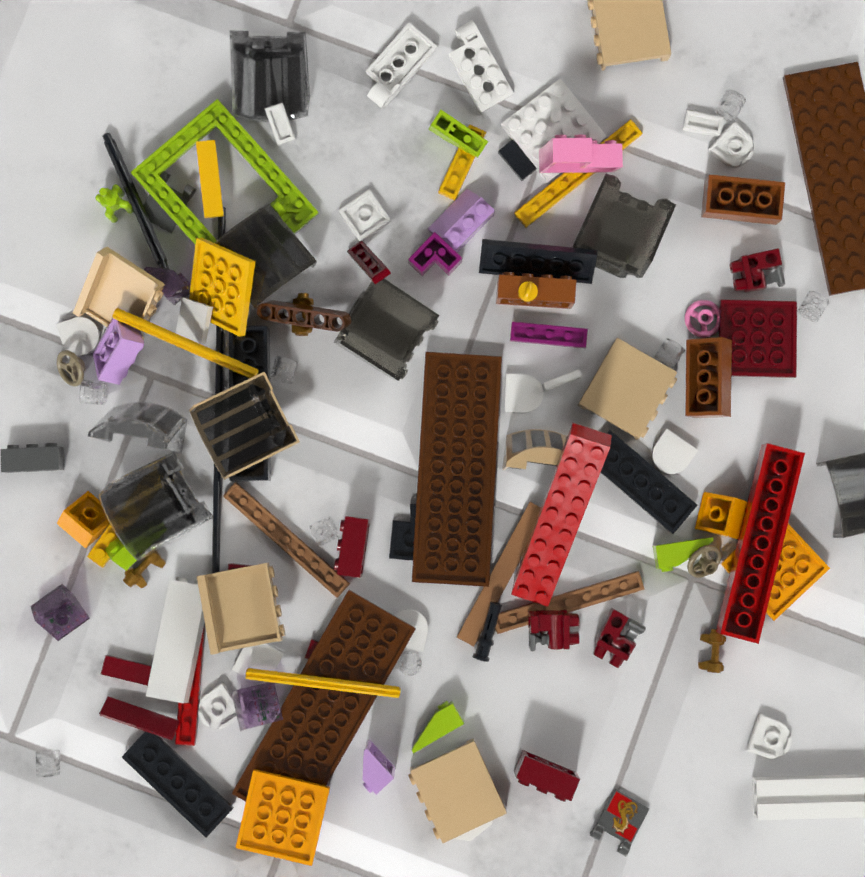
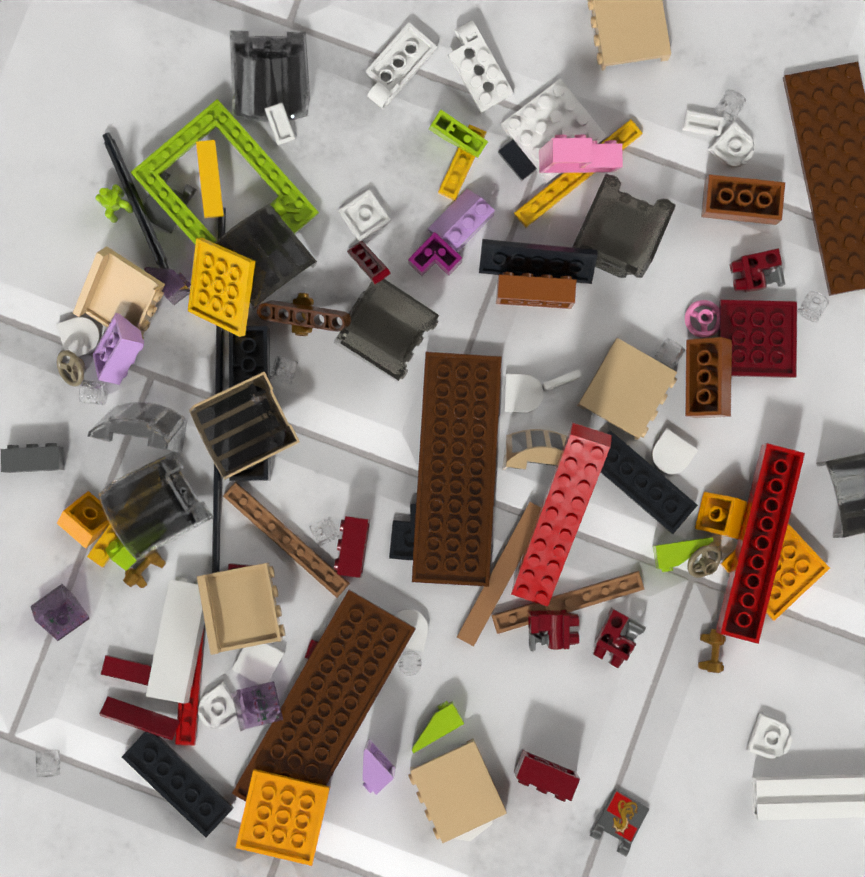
(184, 343): yellow axle -> none
(194, 320): white tile -> none
(322, 682): yellow axle -> none
(485, 640): black pin -> none
(527, 291): yellow tile -> none
(548, 335): magenta plate -> none

